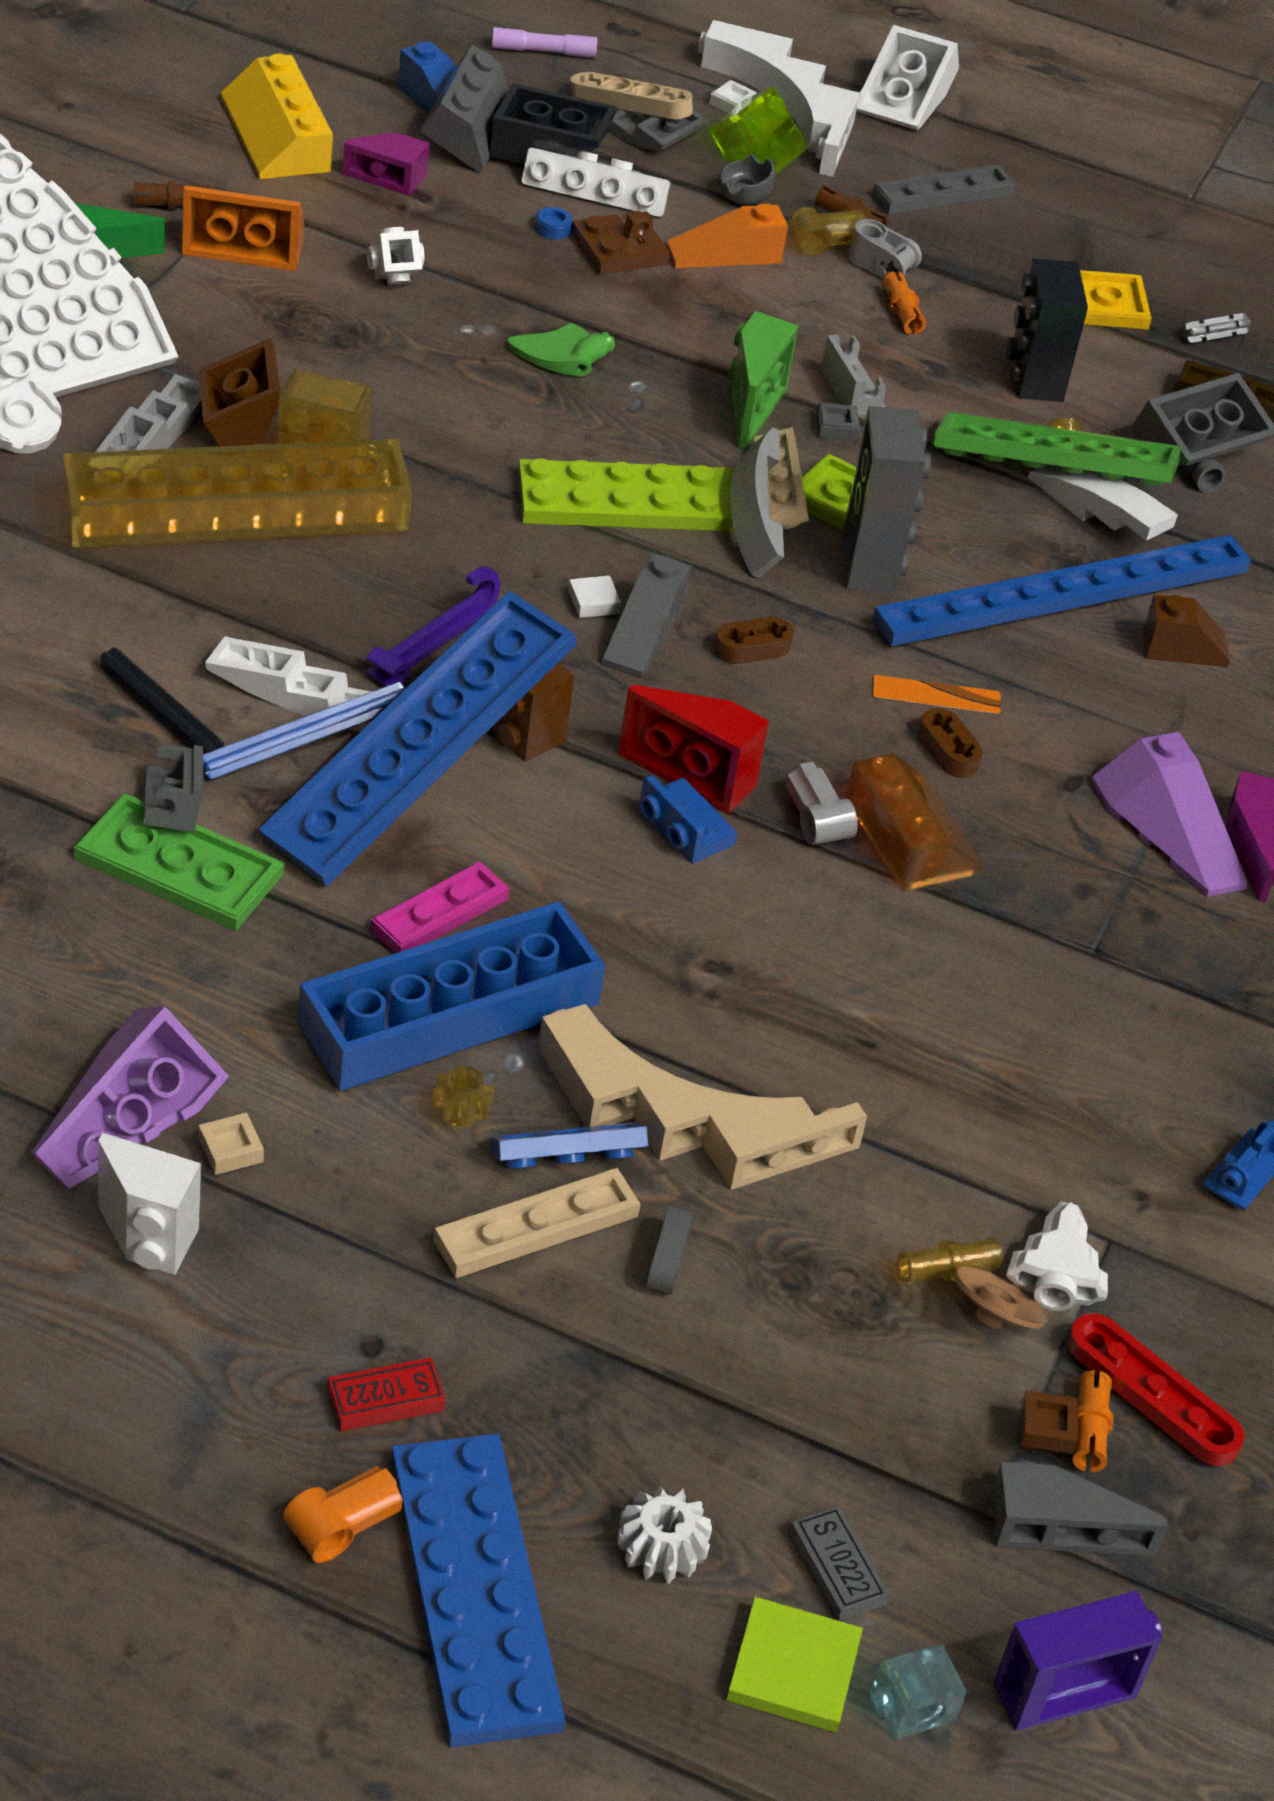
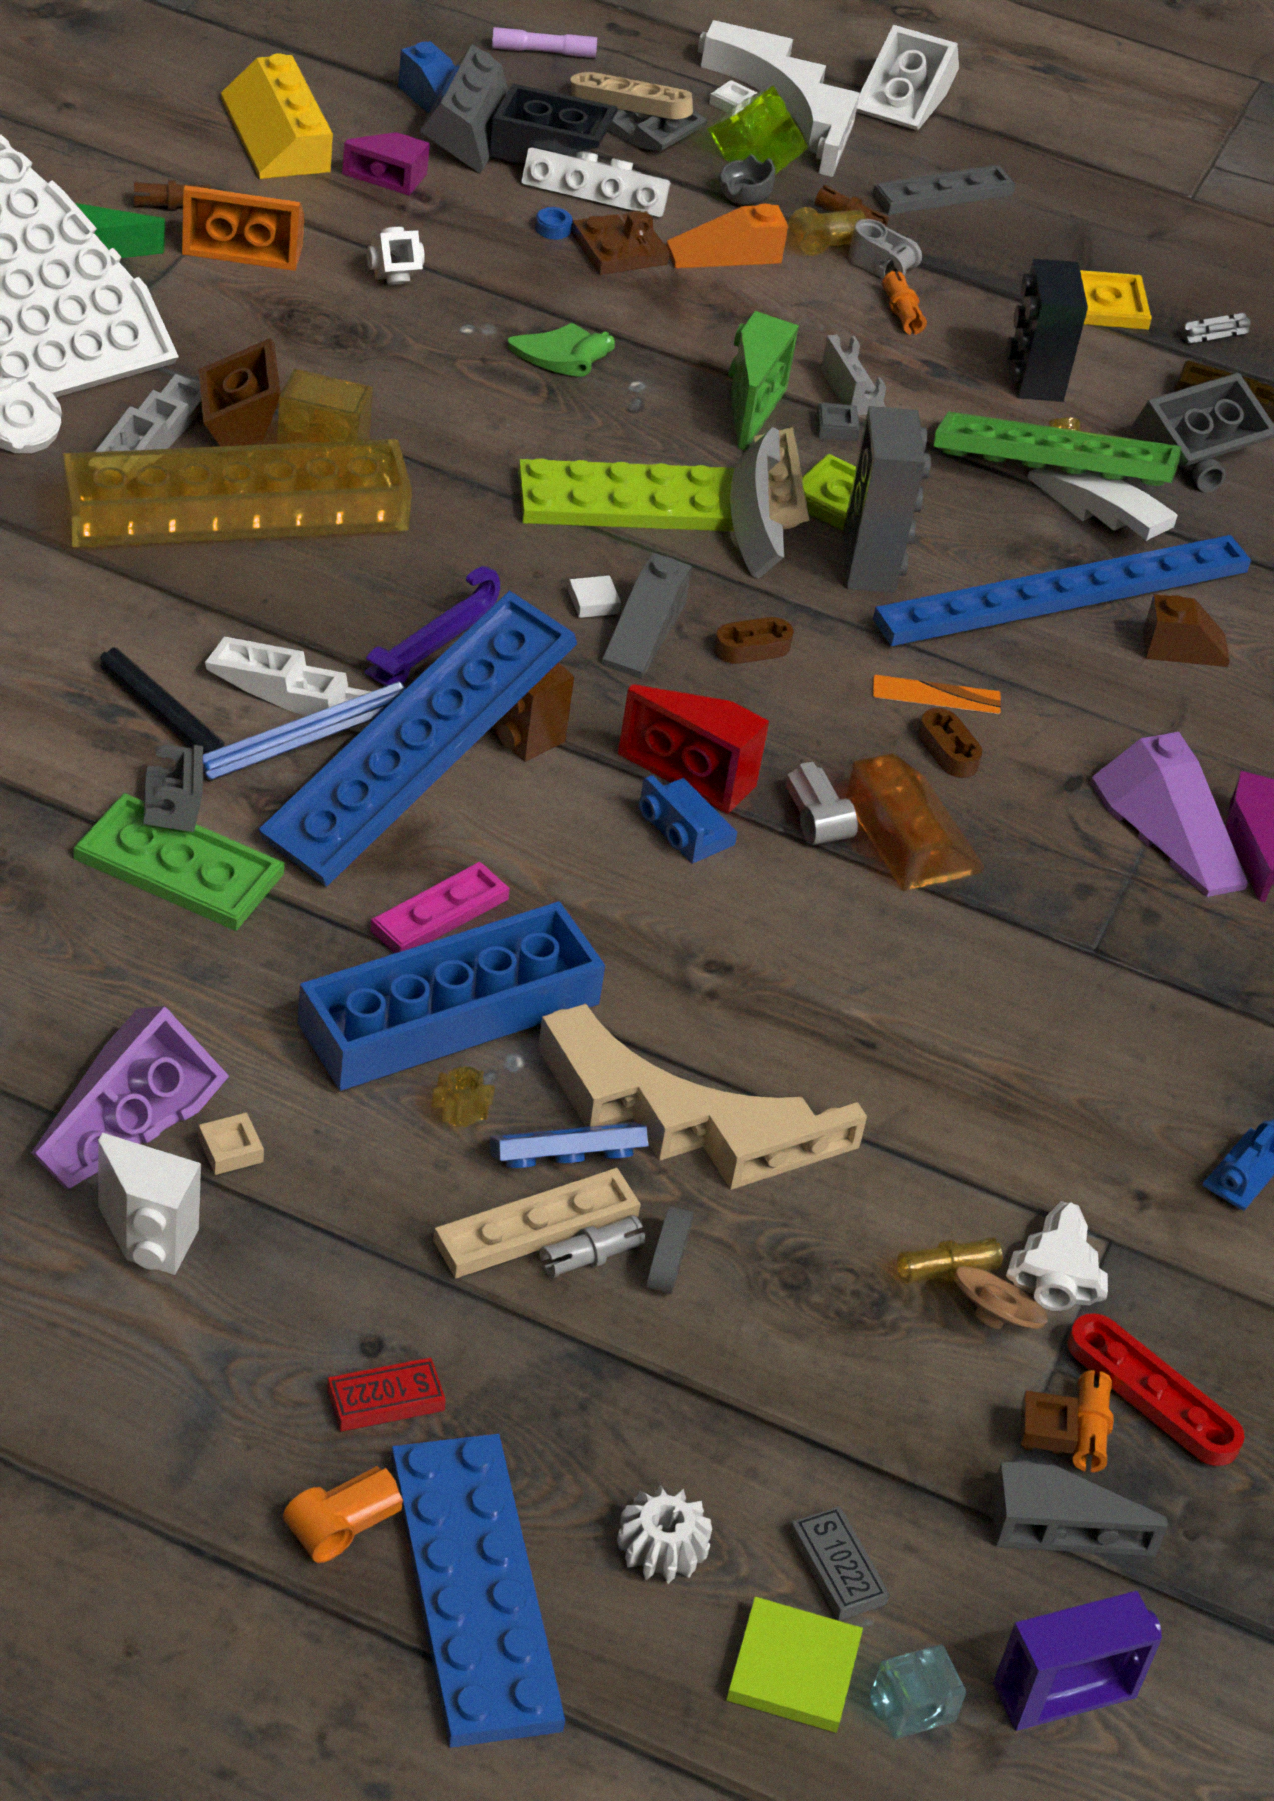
(592, 1246): none -> light grey pin

